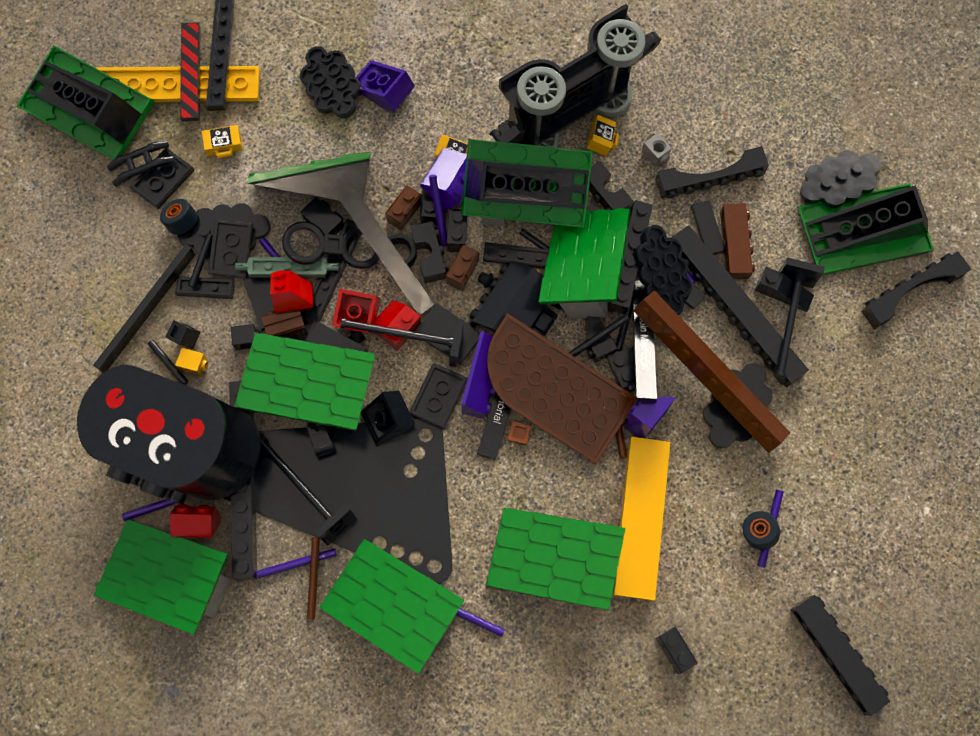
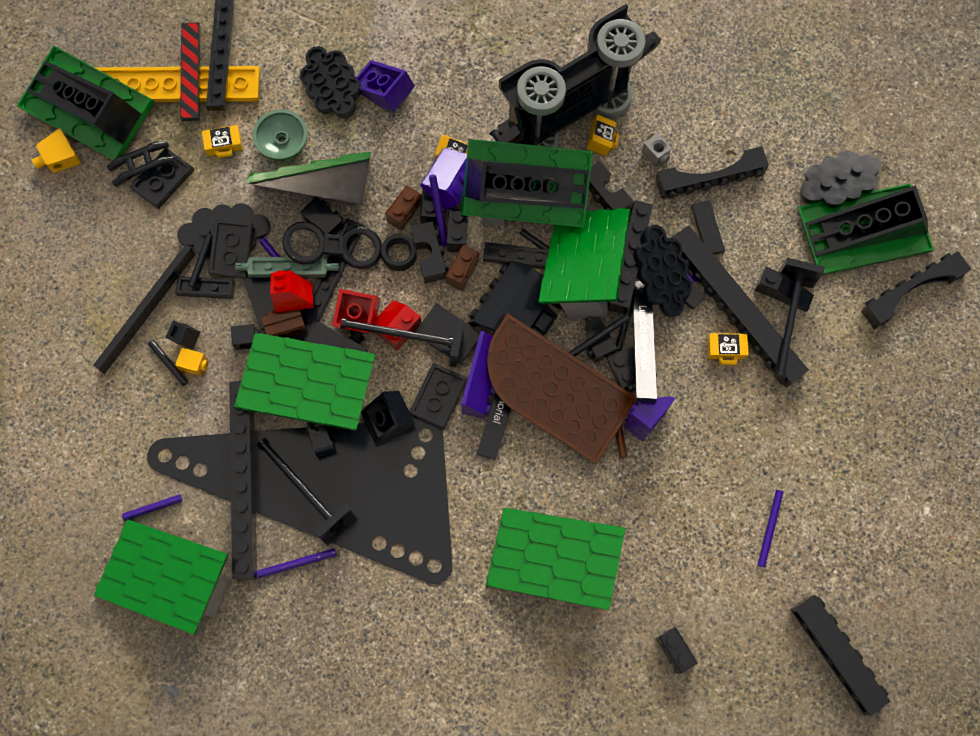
(56, 153): none -> yellow torso
(166, 436): black brick -> none
(178, 216): black wheel -> none
(194, 521): red slope -> none
(277, 126): none -> sand green dish
(313, 578): reddish brown bar -> none
(383, 247): tile -> none
(392, 605): green piece -> none
(480, 622): dark purple bar -> none
(485, 279): black piece -> none
(519, 433): dark orange plate -> none
(642, 518): yellow tile -> none
(711, 372): reddish brown brick -> none
(724, 426): black plate -> none
(727, 347): none -> yellow piece
(736, 240): reddish brown brick -> none
(766, 535): black wheel -> none

